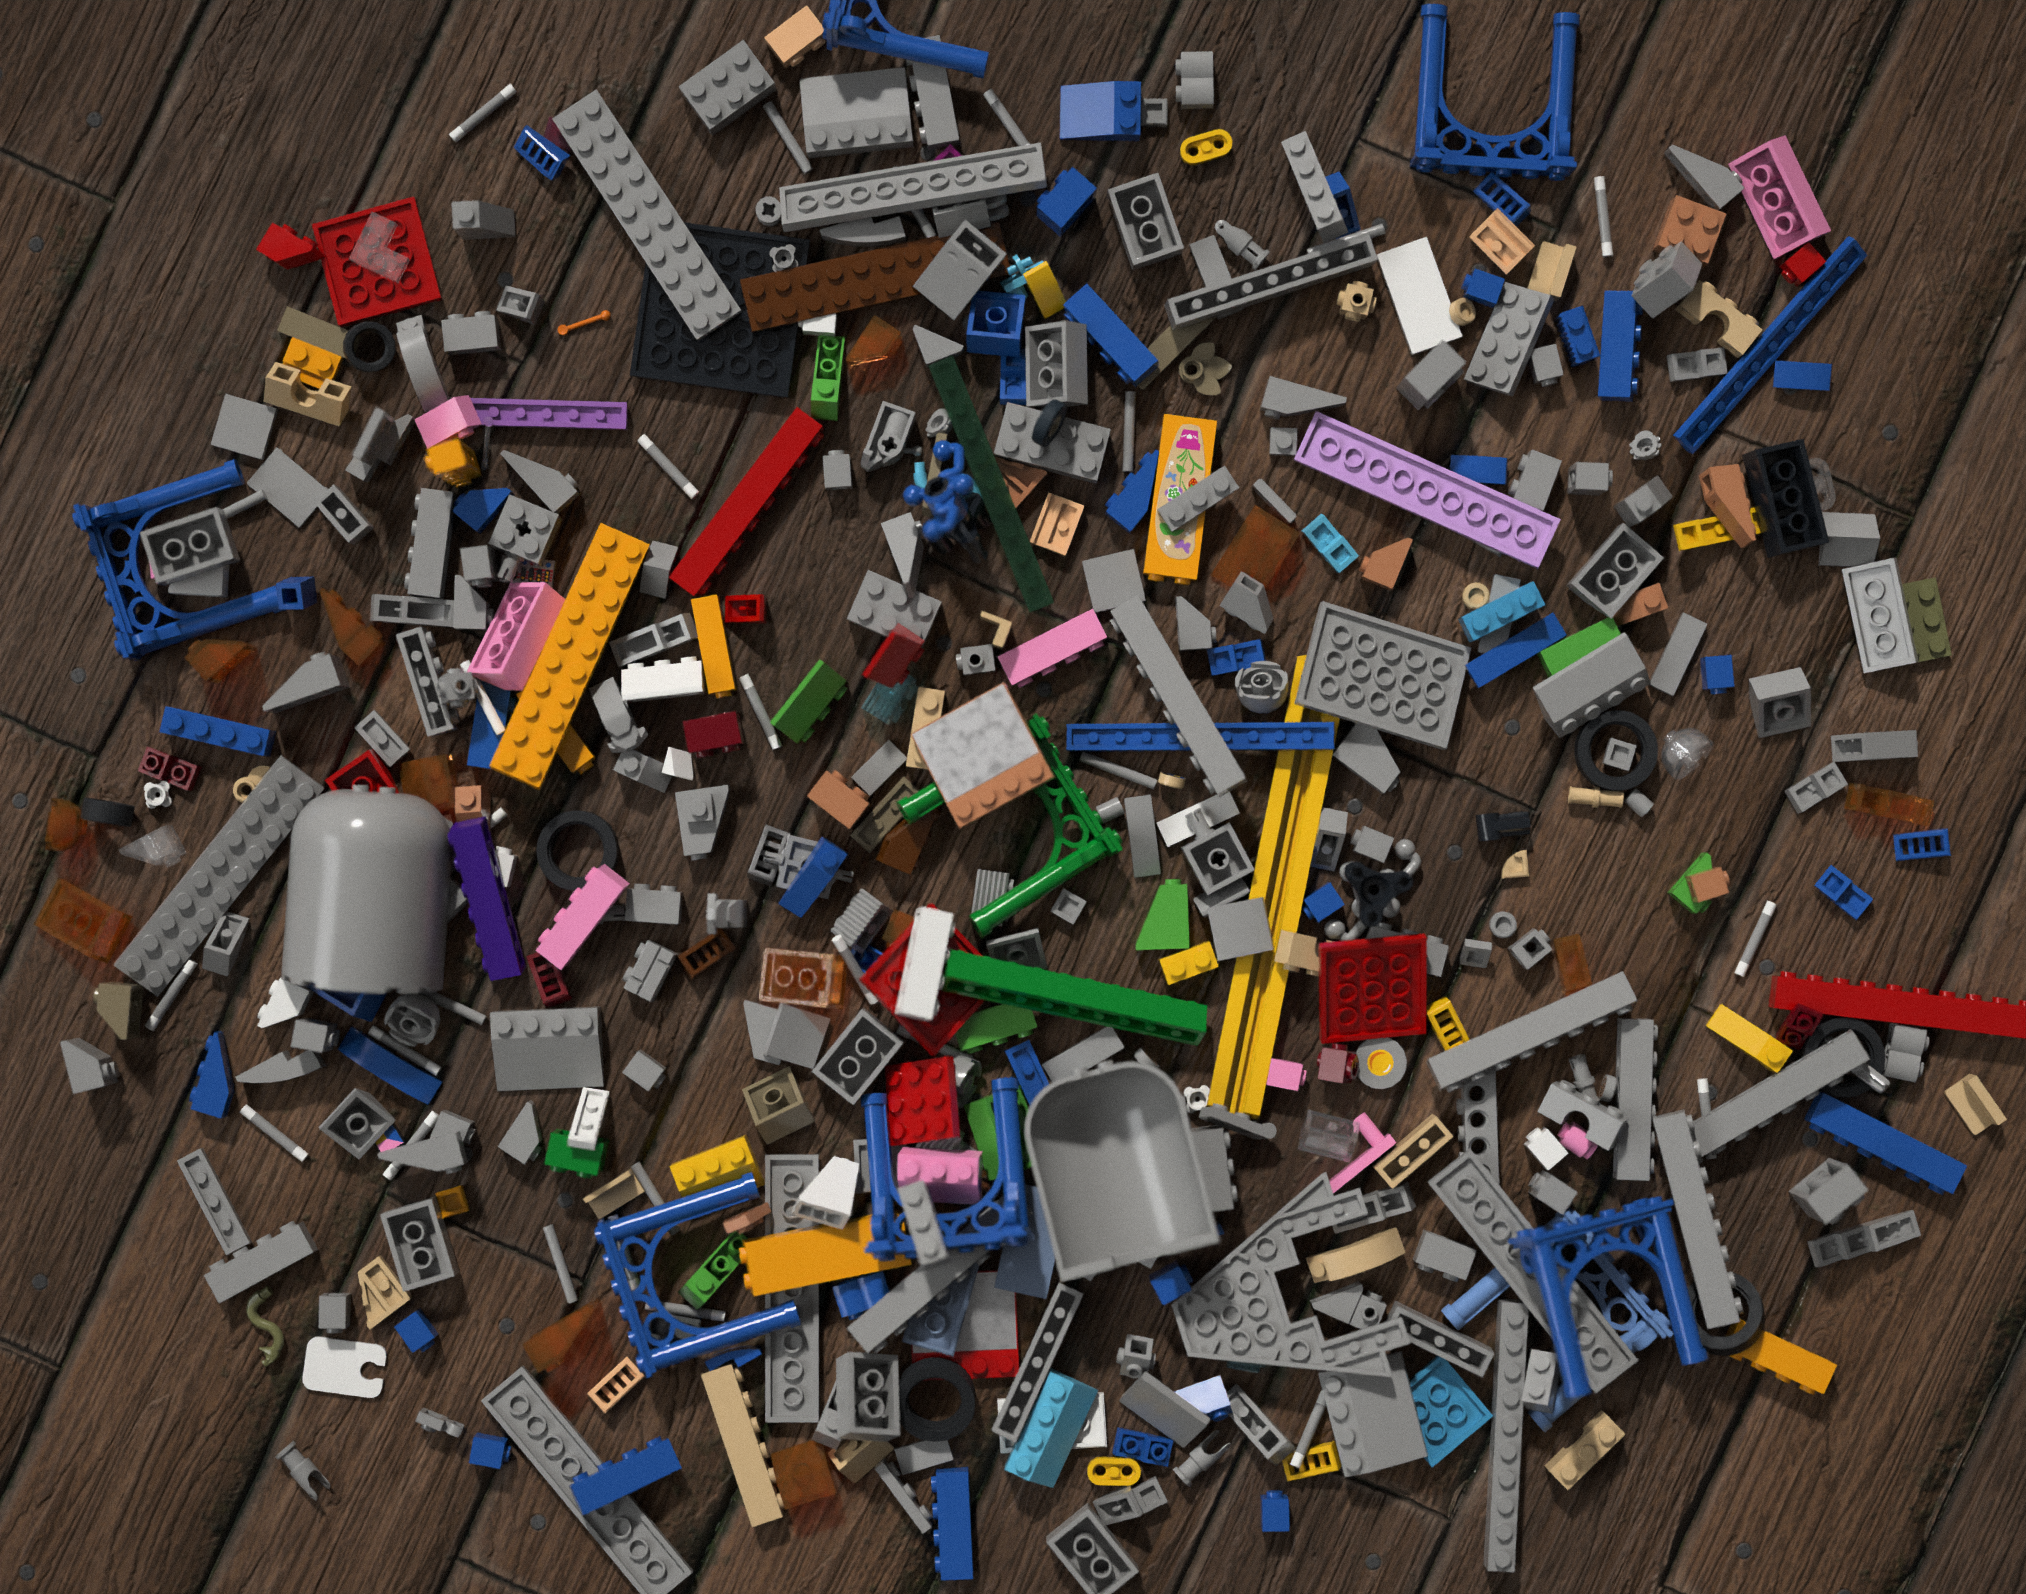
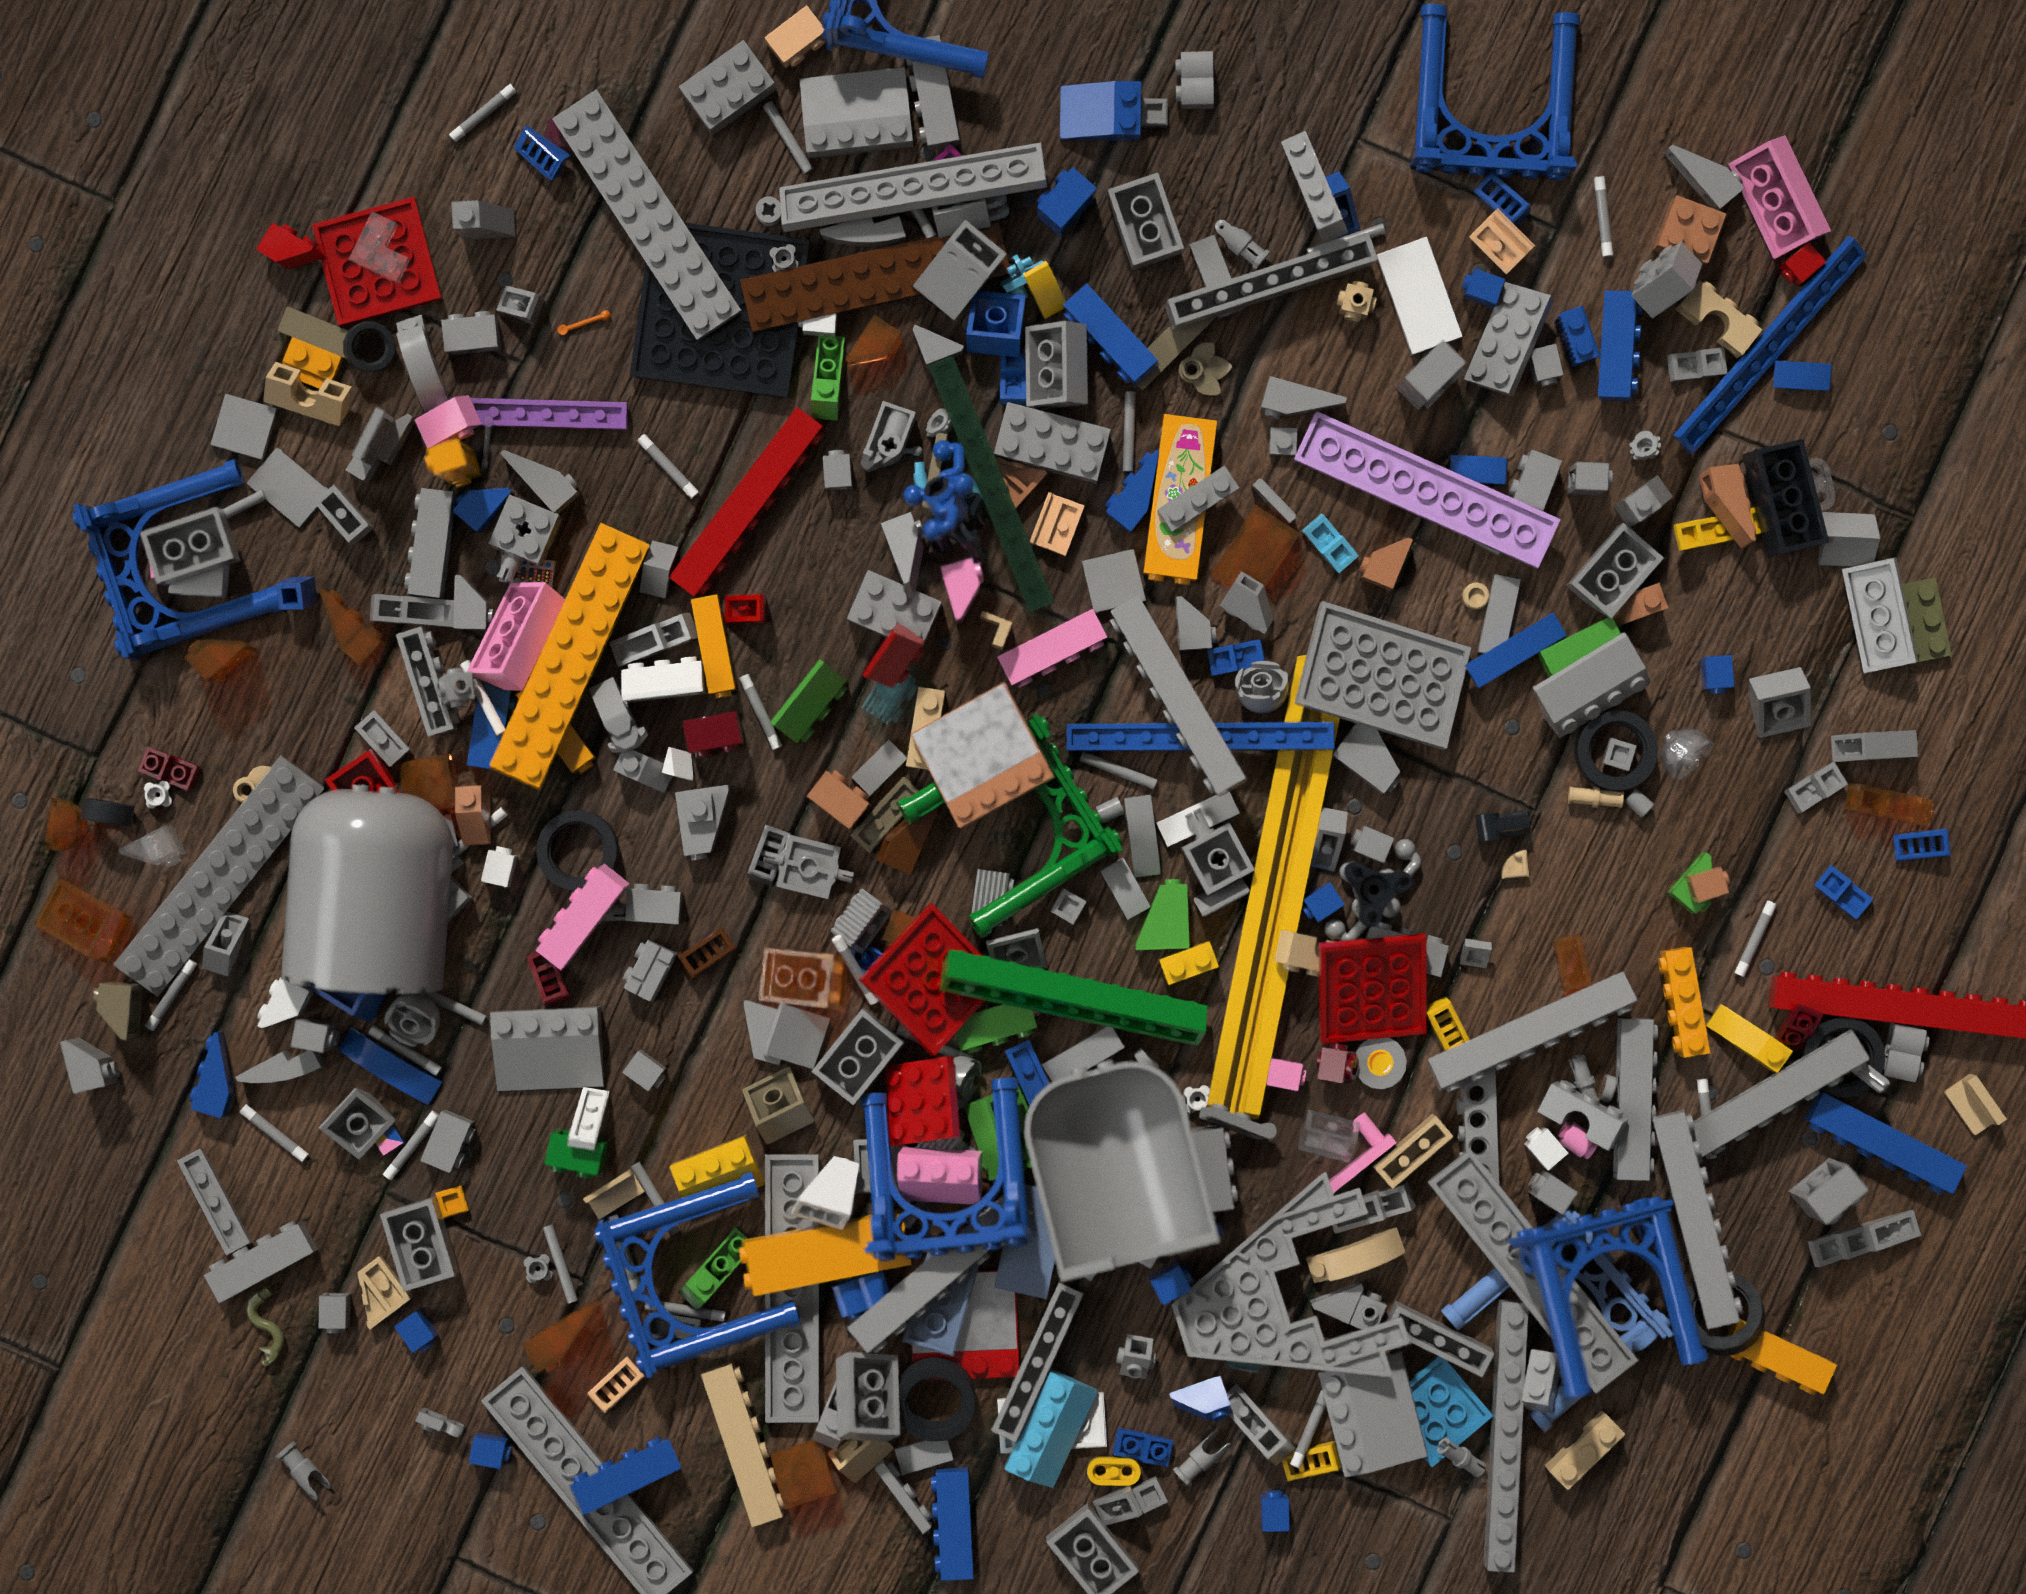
(217, 731): blue brick -> none
(311, 681): light grey slope -> none
(336, 1366): white piece -> none
(434, 1154): light grey slope -> none
(479, 566): light grey brick -> none
(487, 898): dark purple brick -> none
(524, 1135): light grey slope -> none
(532, 1274): none -> light grey plate
(725, 913): light grey piece -> none
(740, 1355): blue slope -> none
(746, 1220): nougat wing -> none
(813, 877): blue slope -> none
(924, 964): white brick -> none
(924, 1225): light grey brick -> none
(963, 586): none -> bright pink slope
(986, 662): light grey brick -> none
(1005, 118): light grey bar -> none
(1049, 423): black bush -> none
(1125, 888): none -> light grey slope
(1164, 1409): light grey tile -> none
(1171, 780): tan tile -> none
(1205, 146): yellow plate -> none
(1240, 928): light grey slope -> none
(1444, 1255): light grey brick -> none
(1461, 1457): none -> light grey pin
(1462, 311): tan tile -> none
(1501, 611): dark azure brick -> none
(1502, 924): light grey tile -> none
(1526, 958): light grey brick -> none
(1551, 269): tan panel -> none
(1677, 654): light grey tile -> none
(1685, 1002): none -> light orange brick

